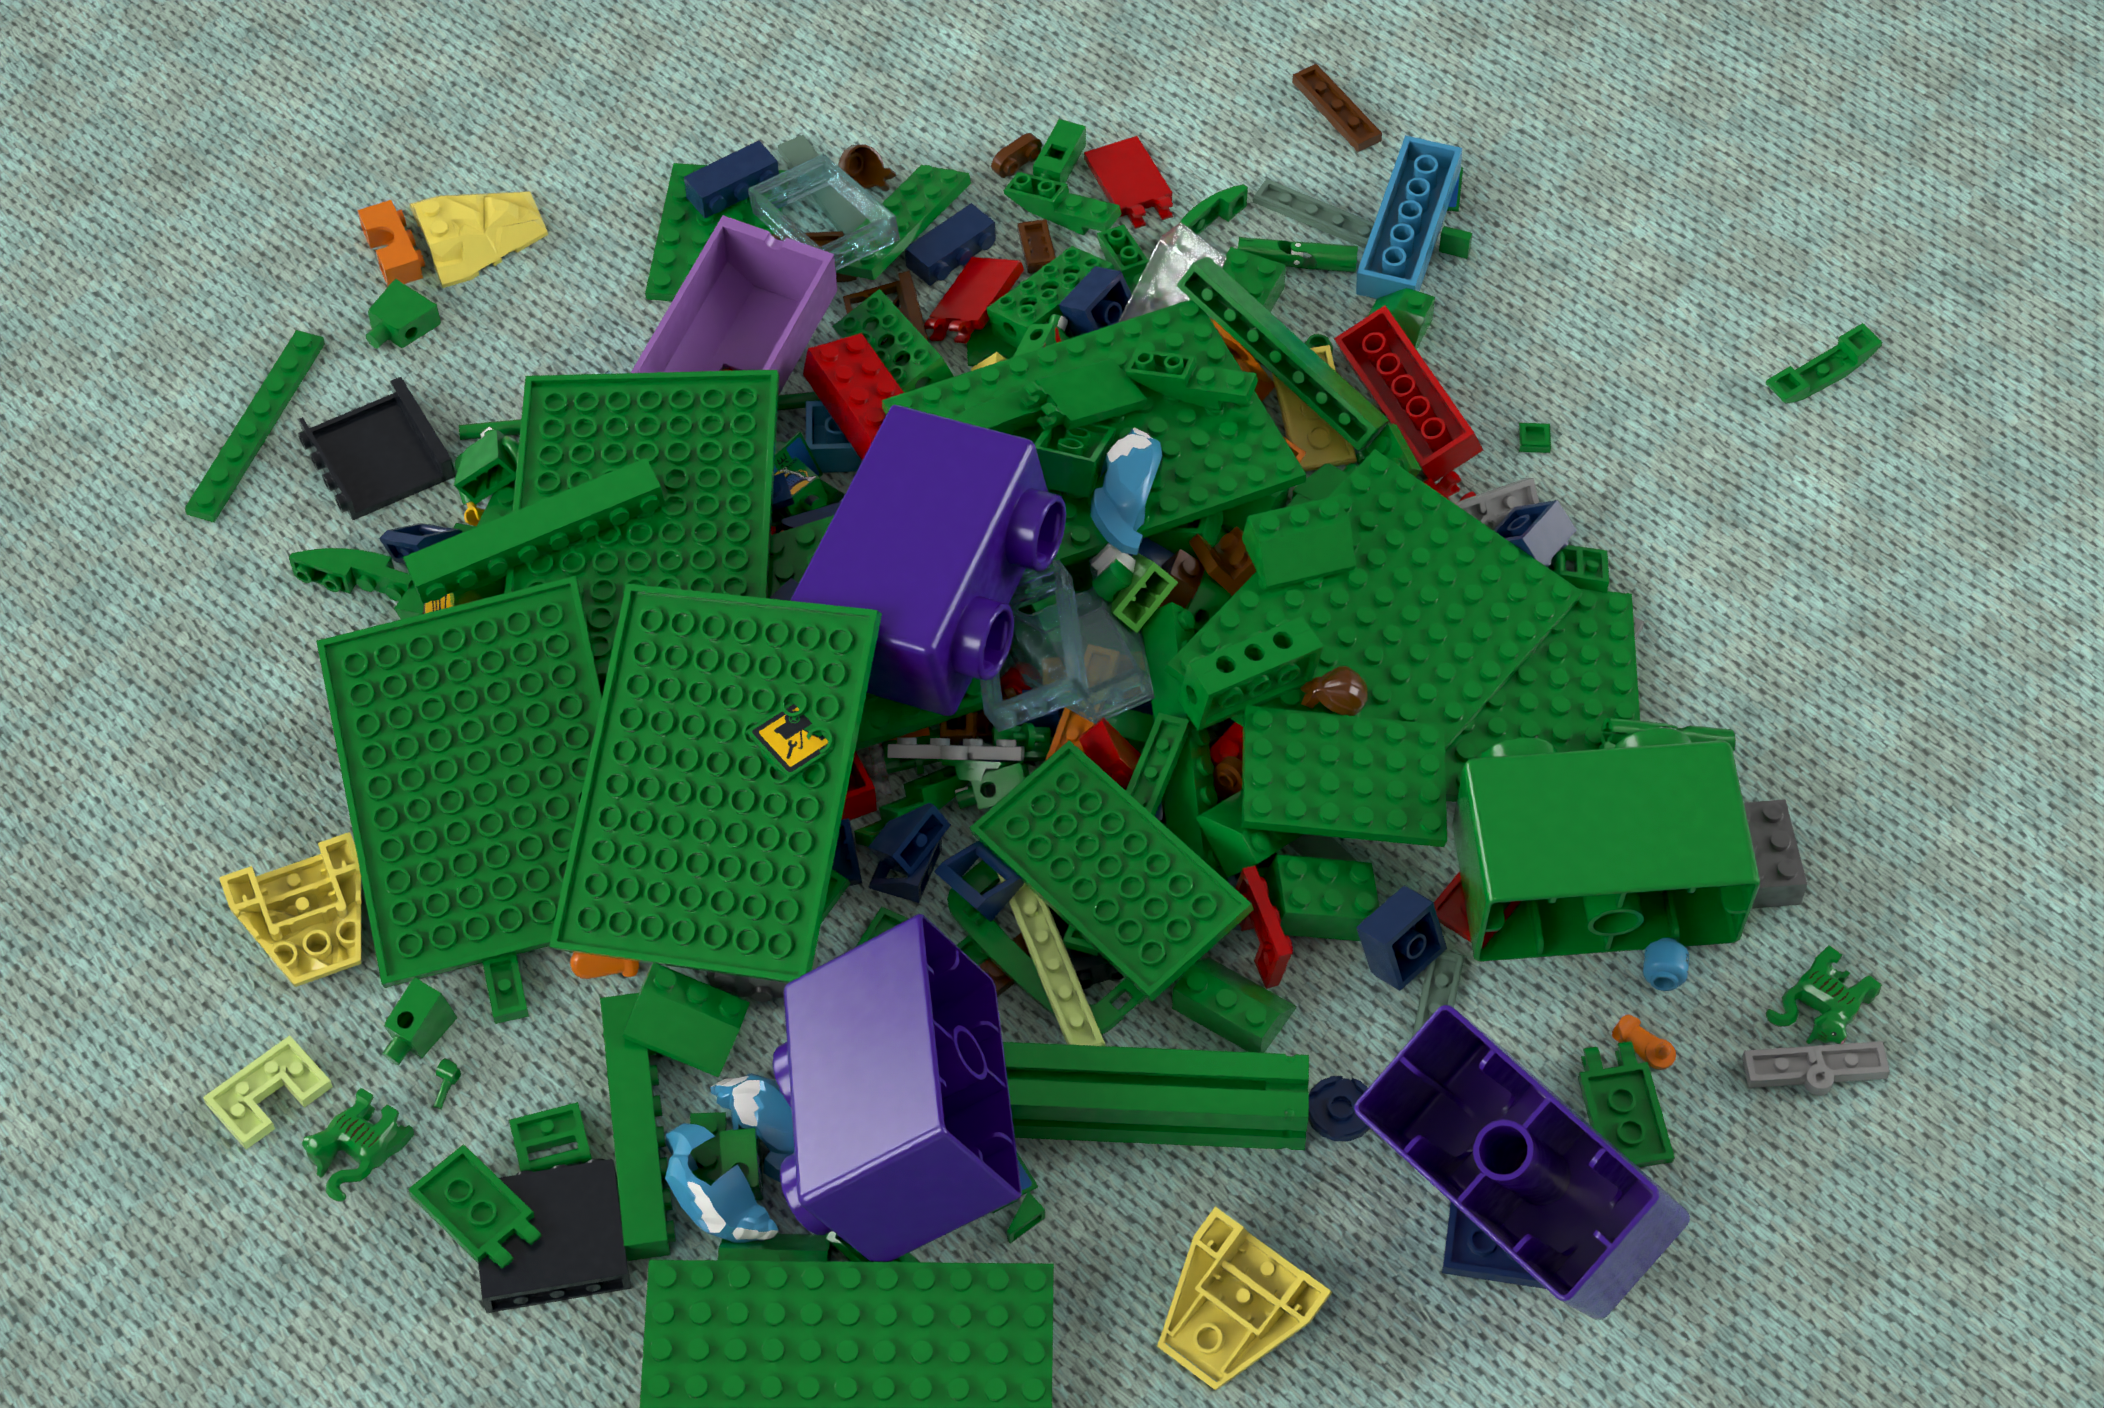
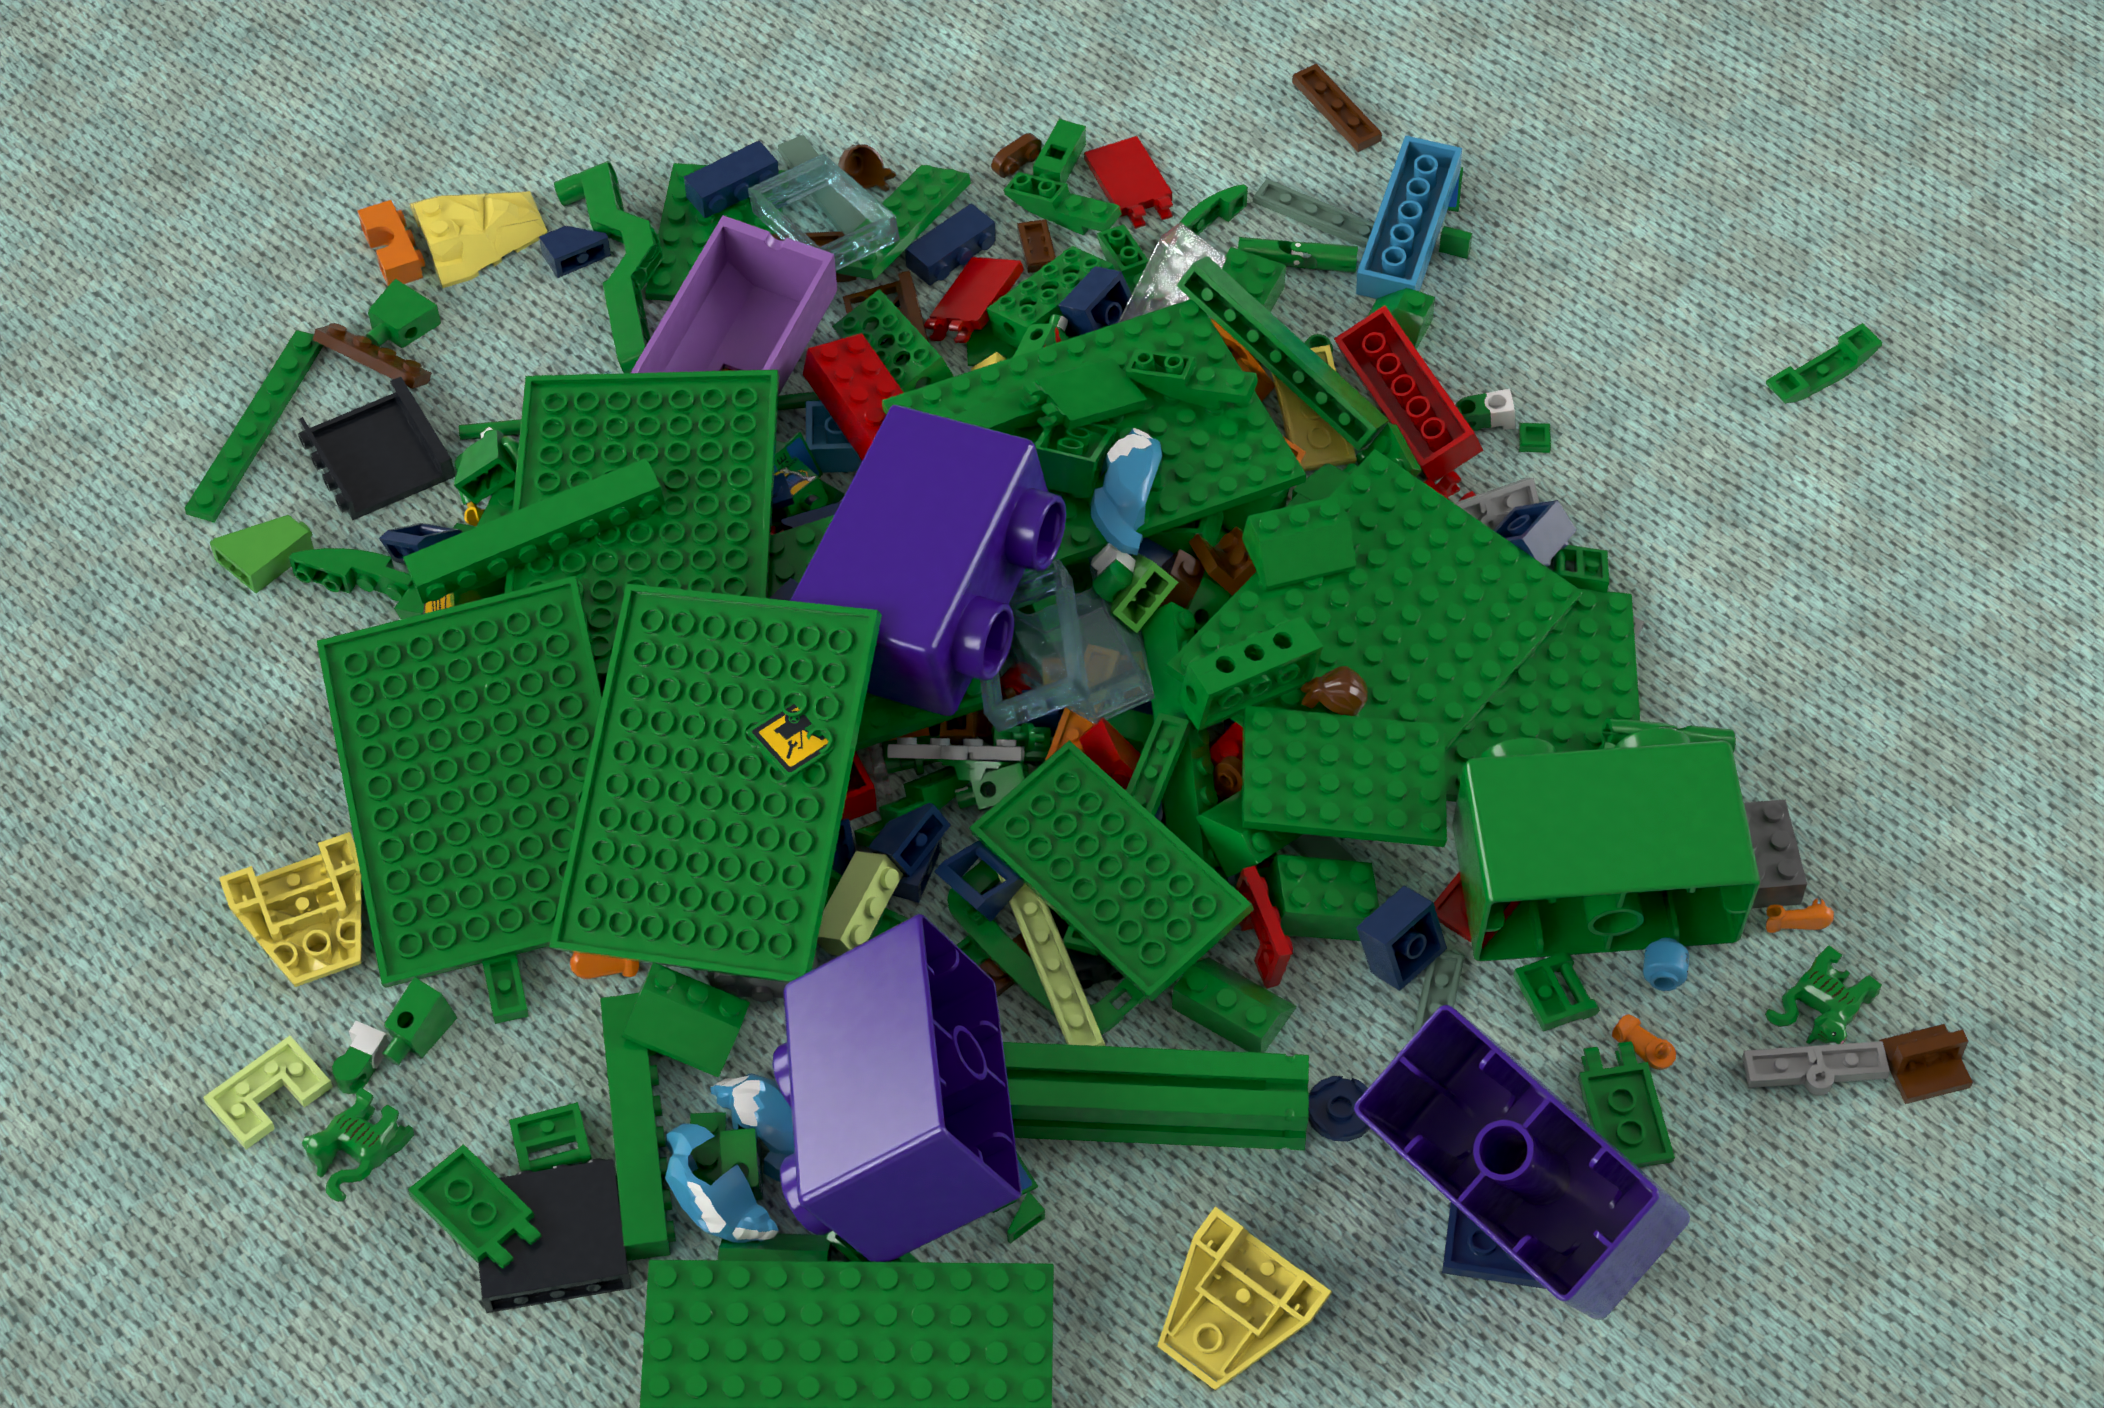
(261, 551): none -> bright green slope
(361, 1059): none -> leg
(379, 359): none -> reddish brown plate
(450, 1074): green hand -> none
(573, 248): none -> dark blue slope
(642, 257): none -> green beam
(857, 902): none -> yellowish green brick
(1488, 410): none -> leg
(1547, 996): none -> green plate
(1811, 918): none -> orange piece
(1927, 1062): none -> reddish brown bracket

